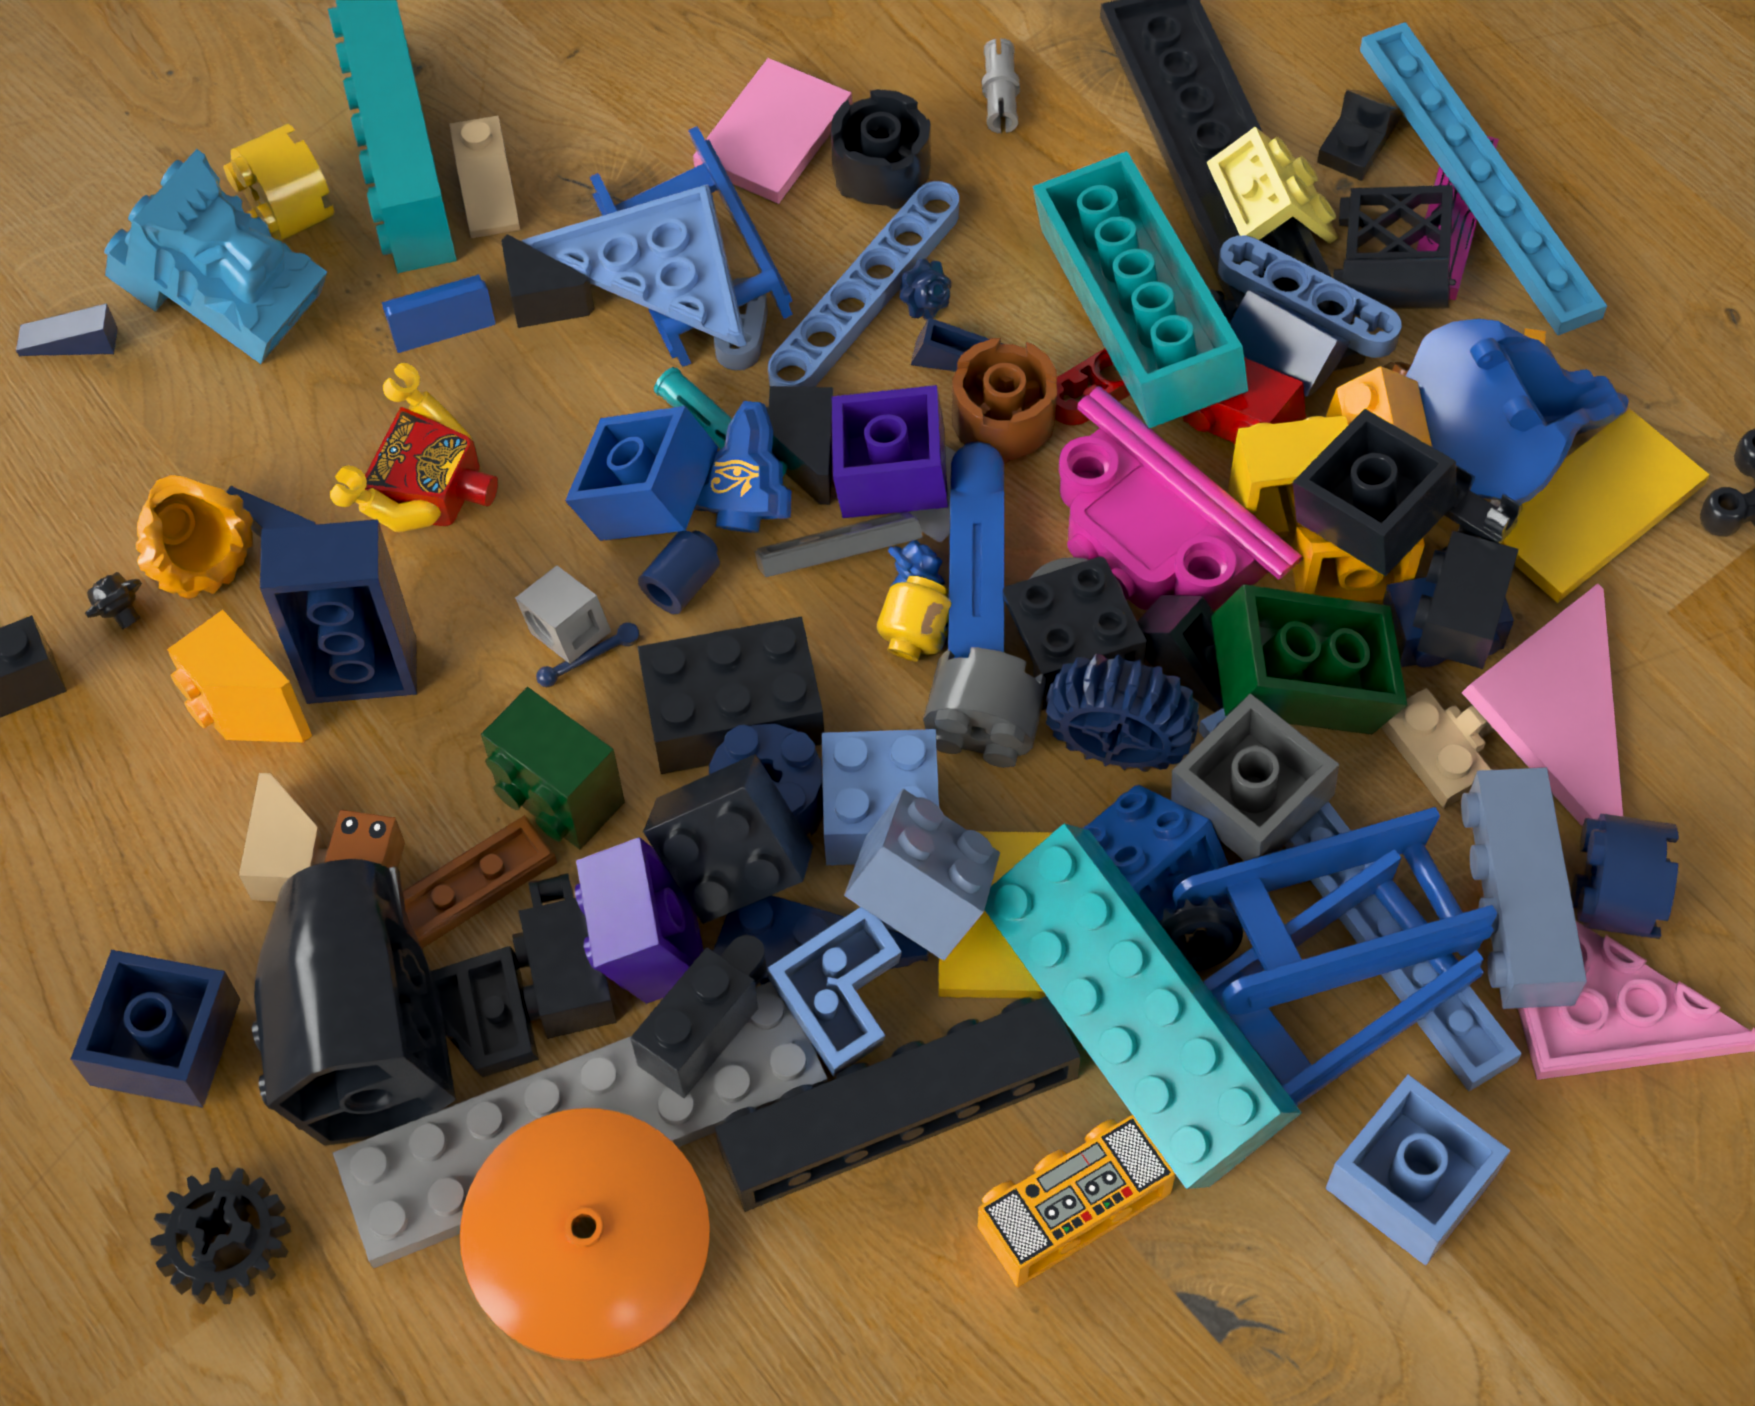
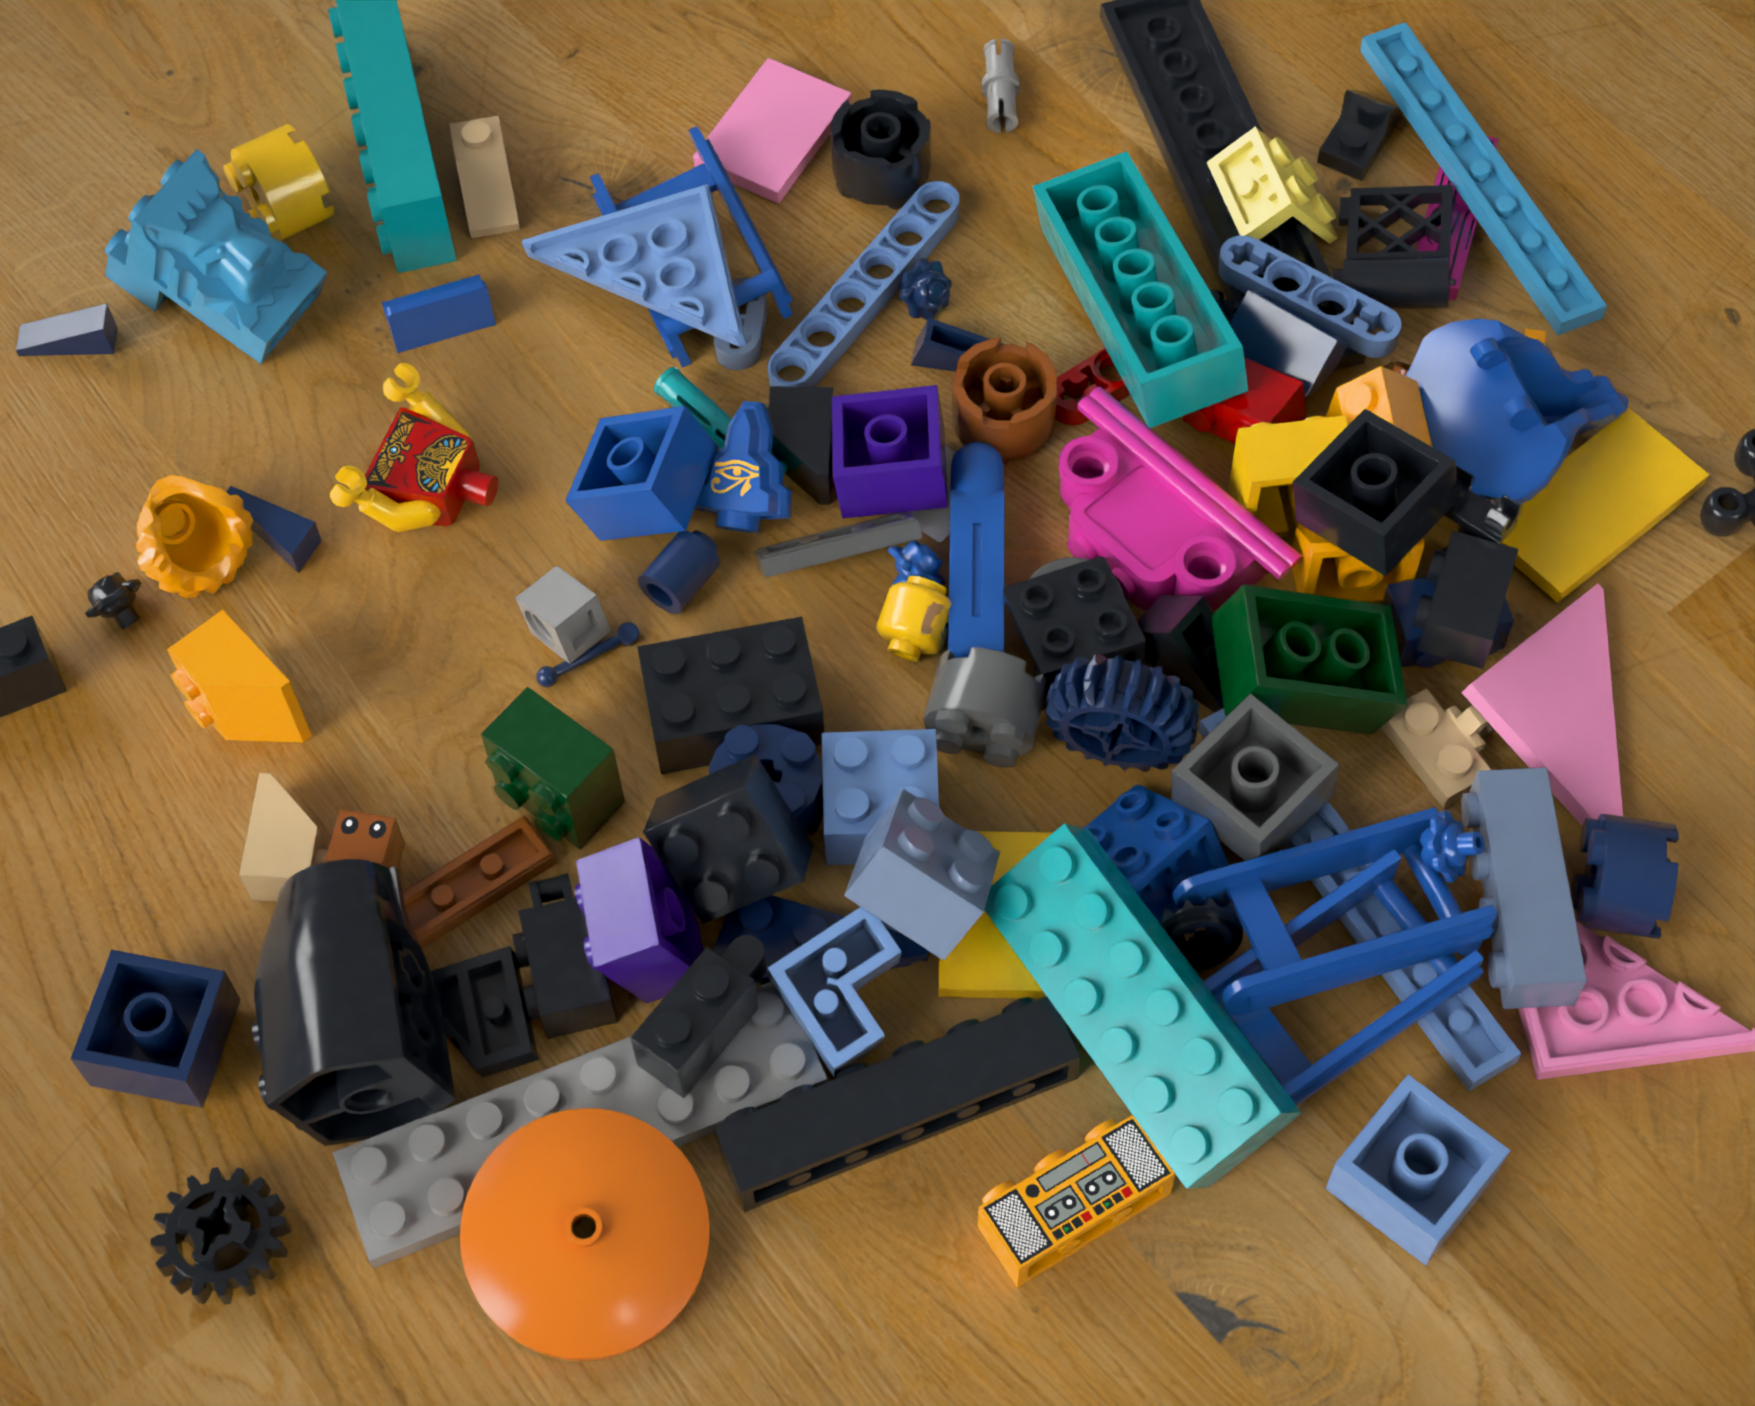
(339, 611): dark blue brick -> none
(543, 287): black slope -> none
(1448, 846): none -> blue plant

